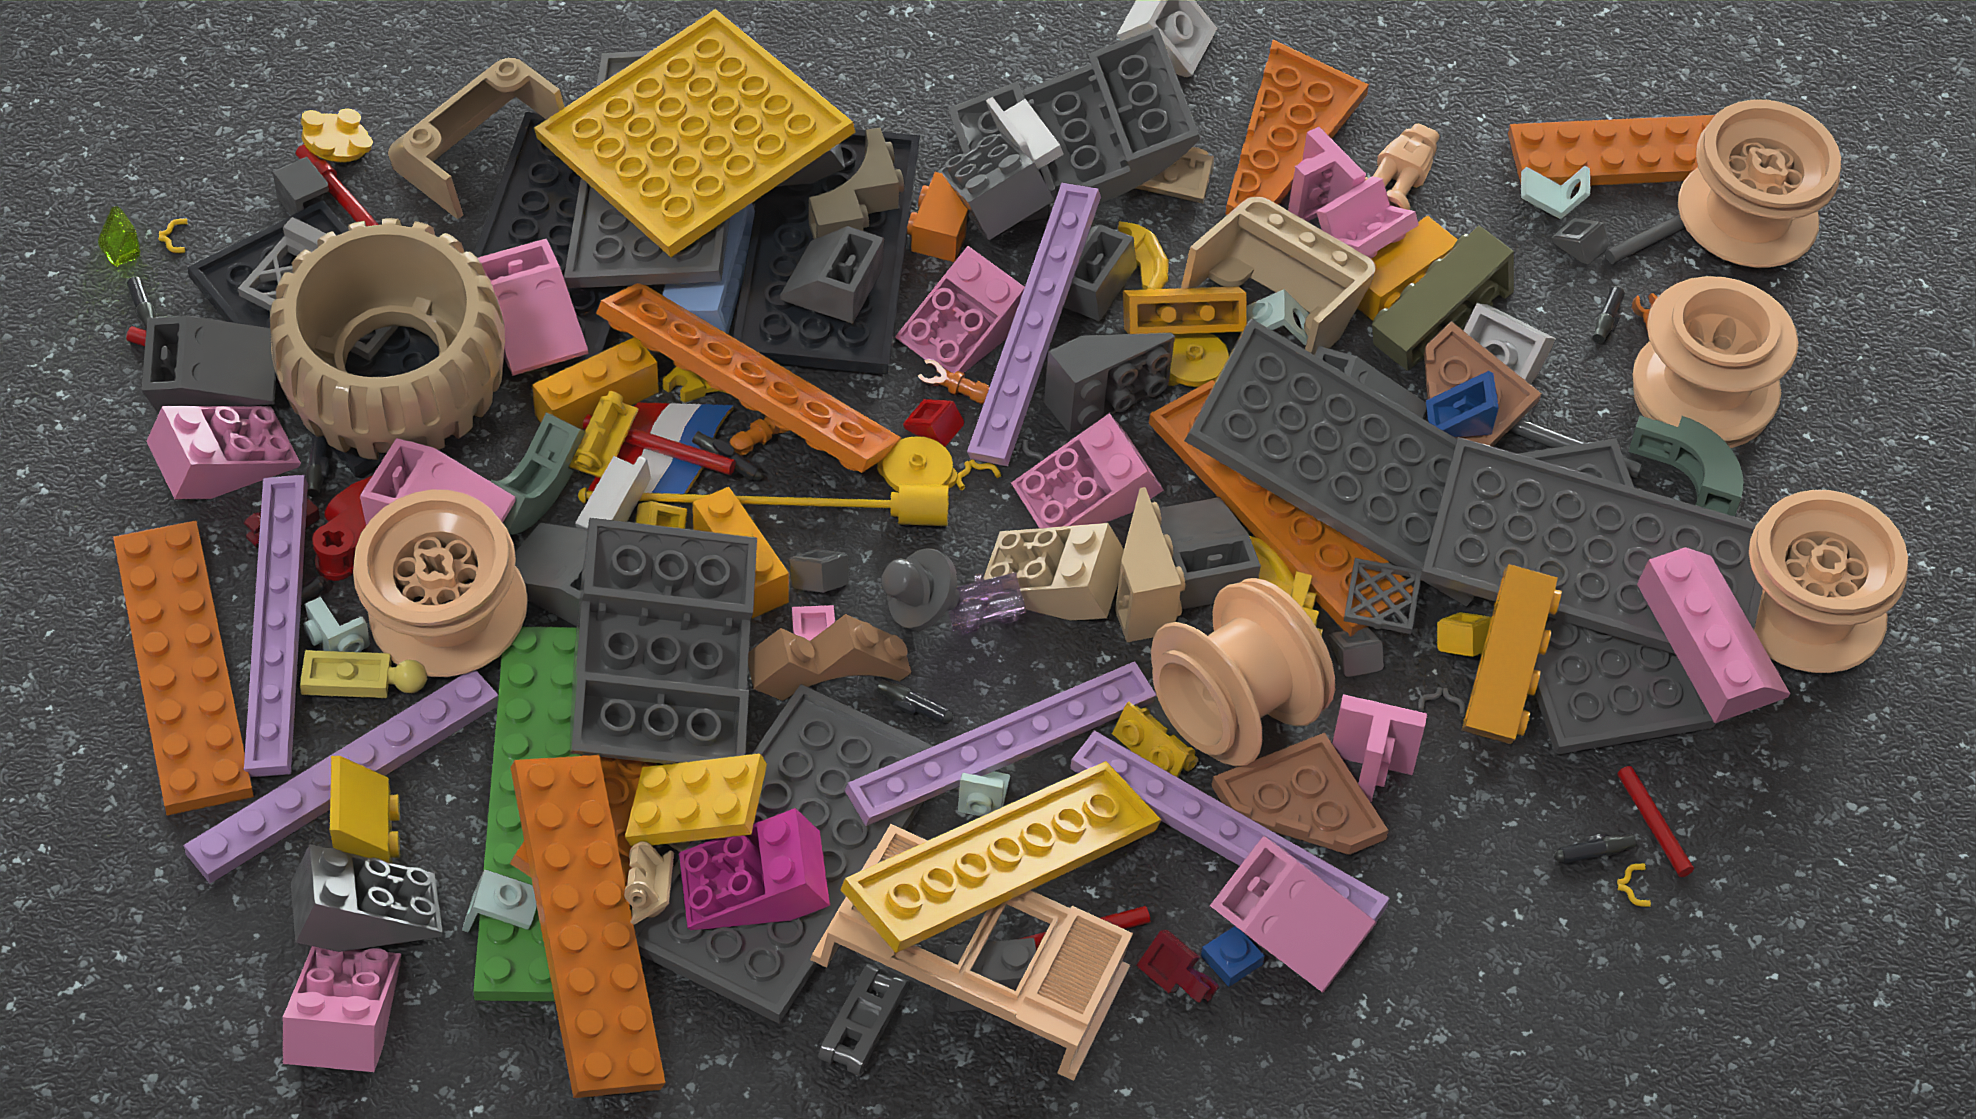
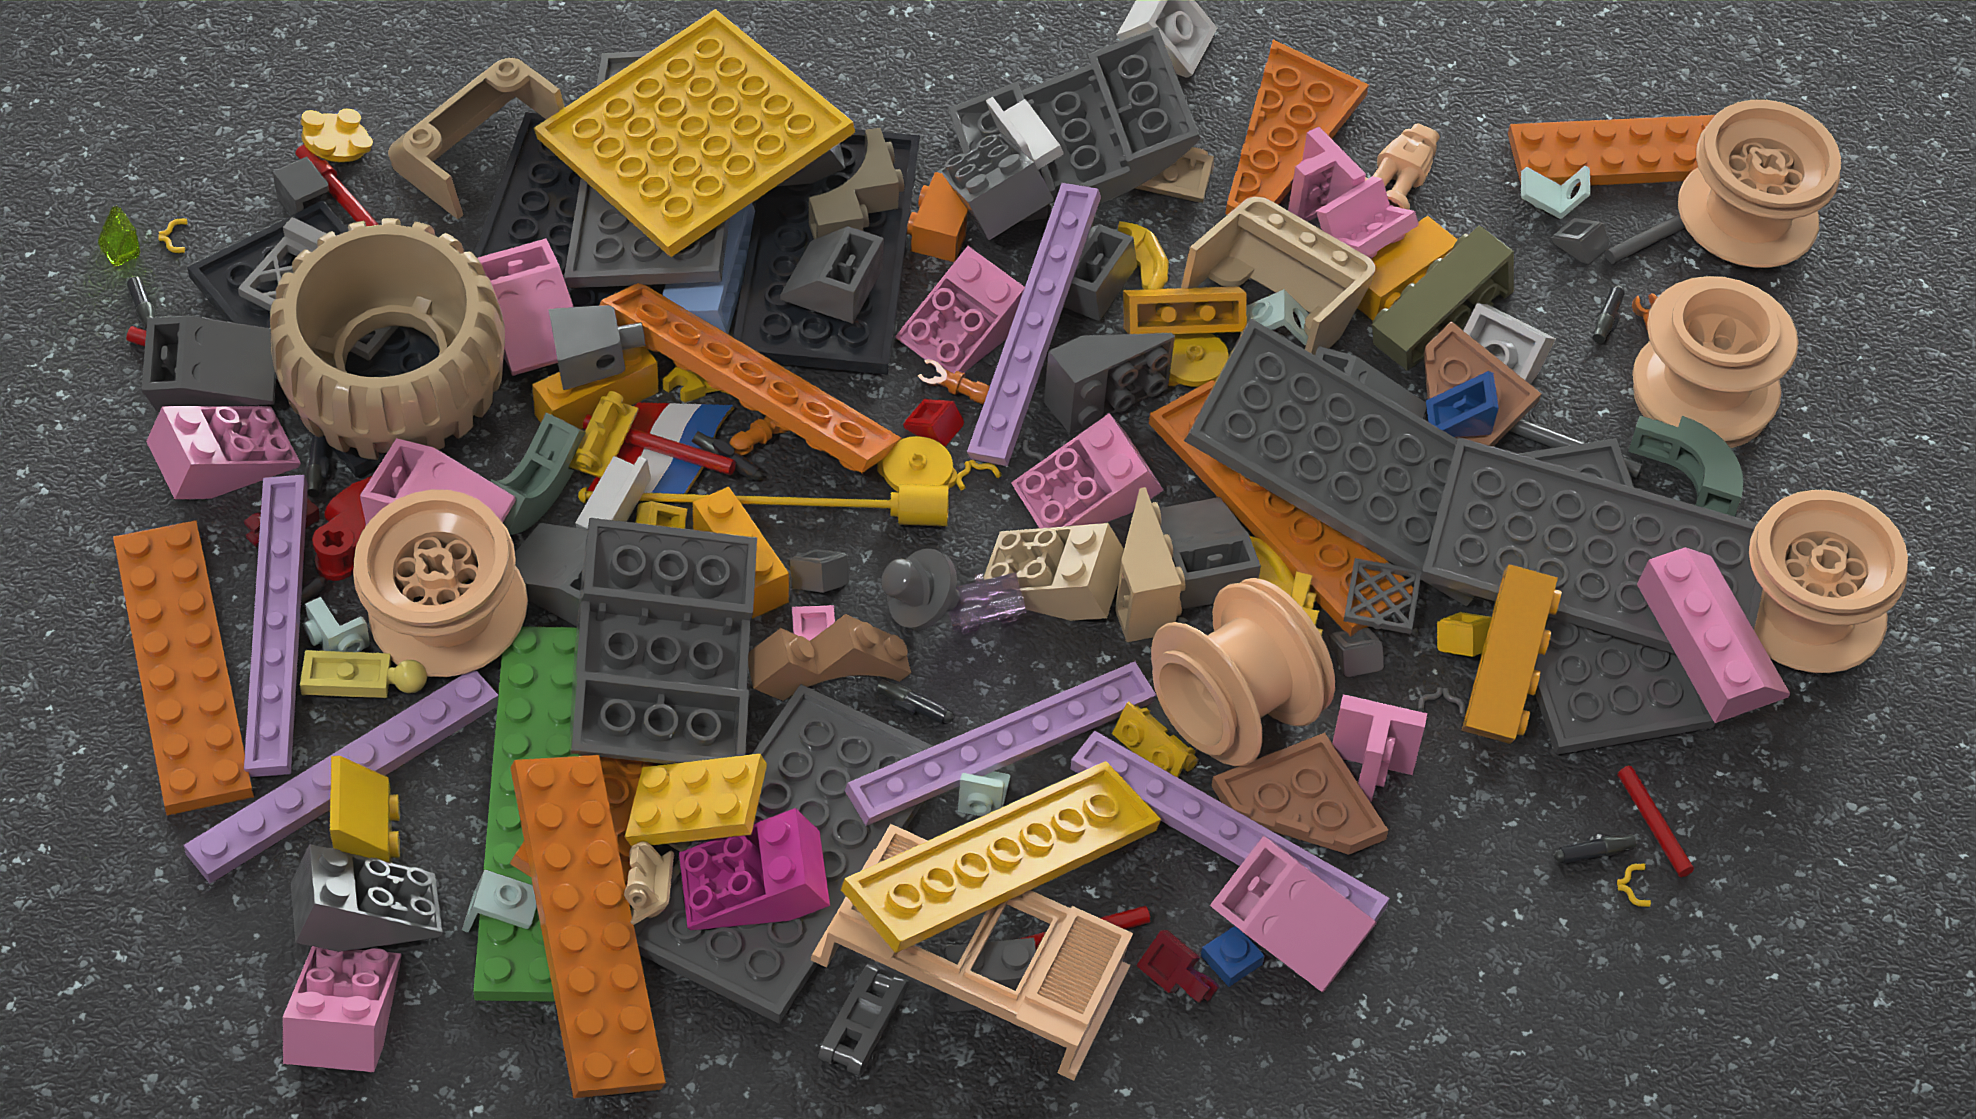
(591, 343): none -> torso

